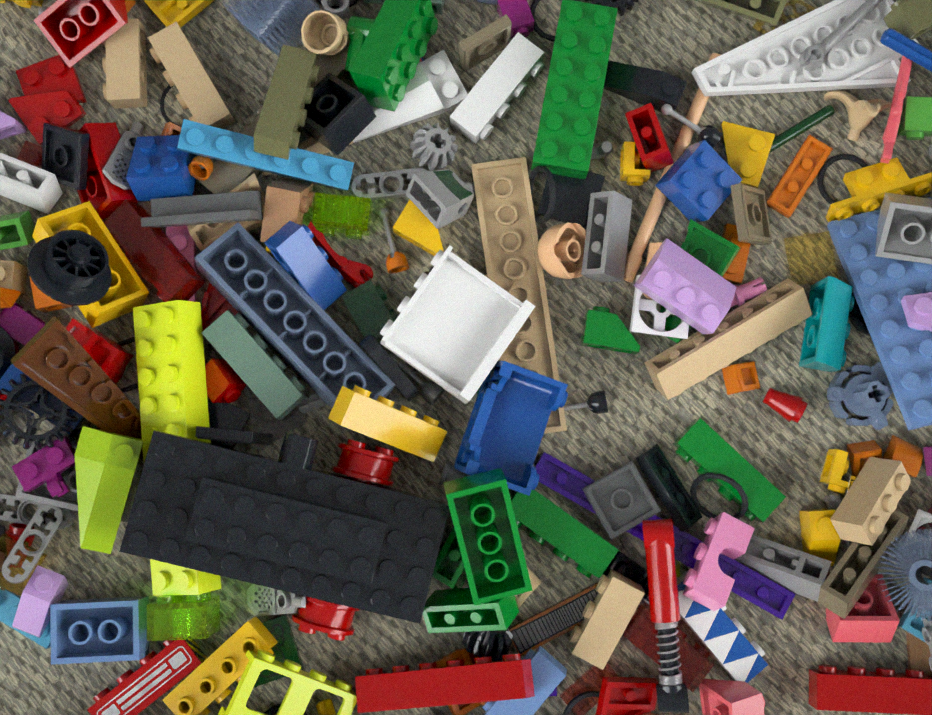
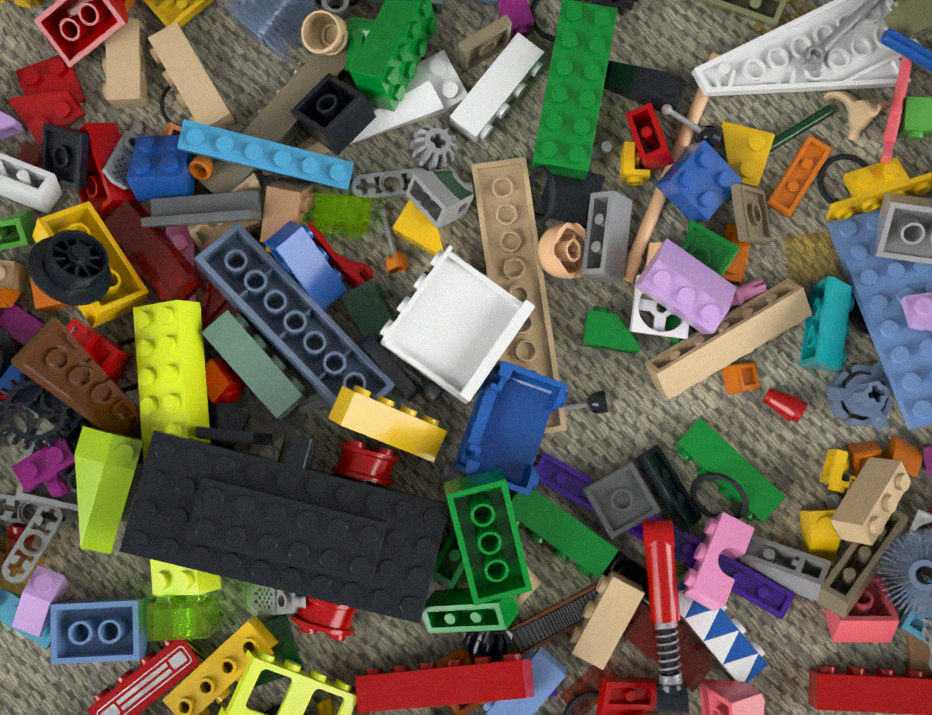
(285, 102): olive brick -> none

